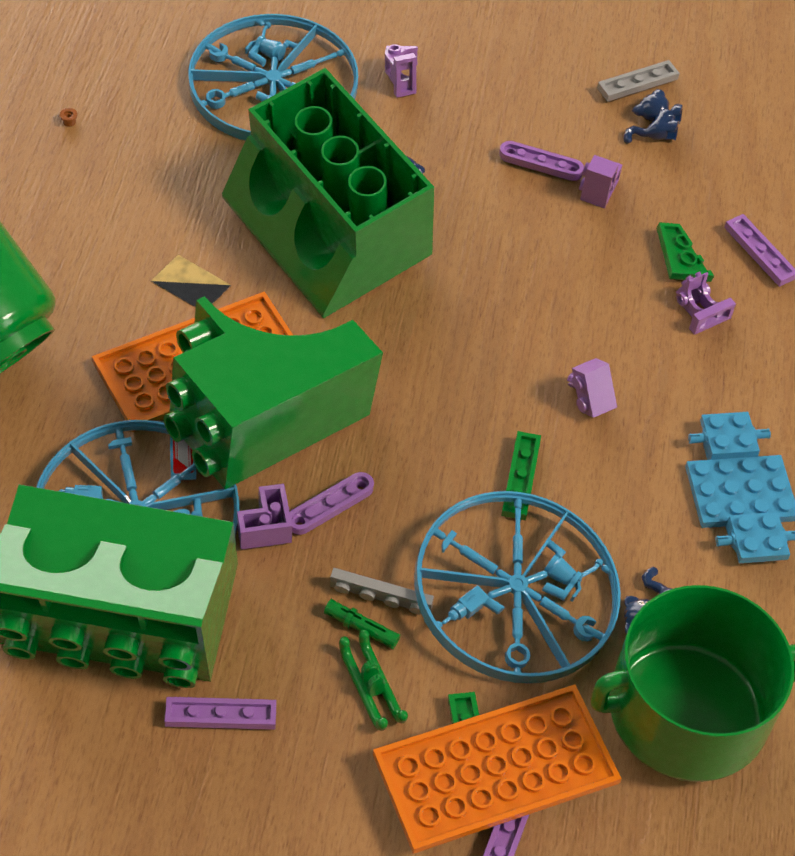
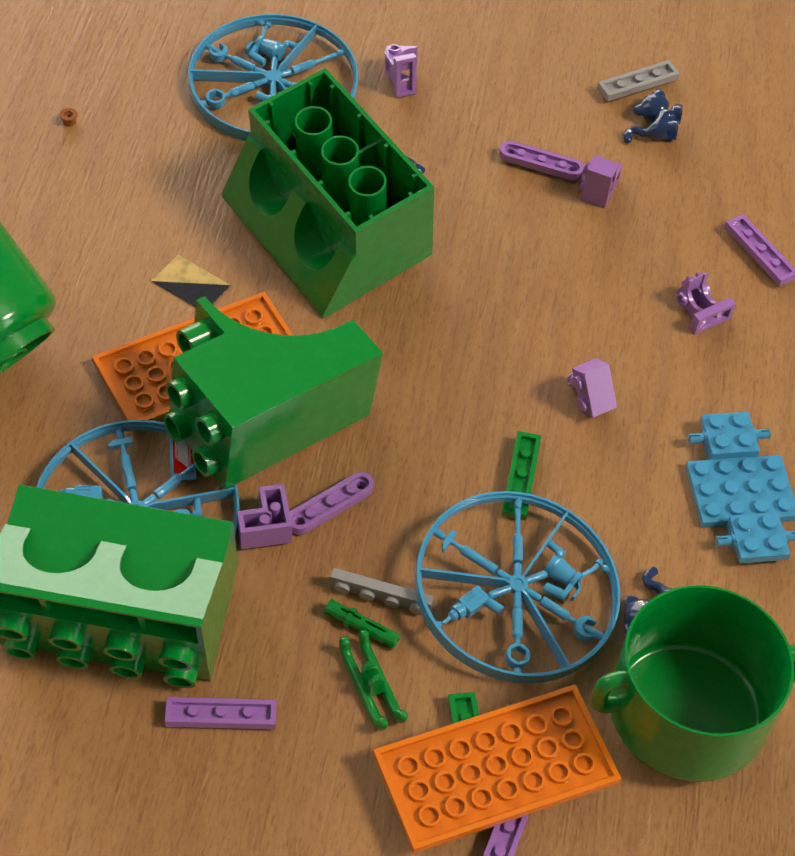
(678, 254): green wing -> none

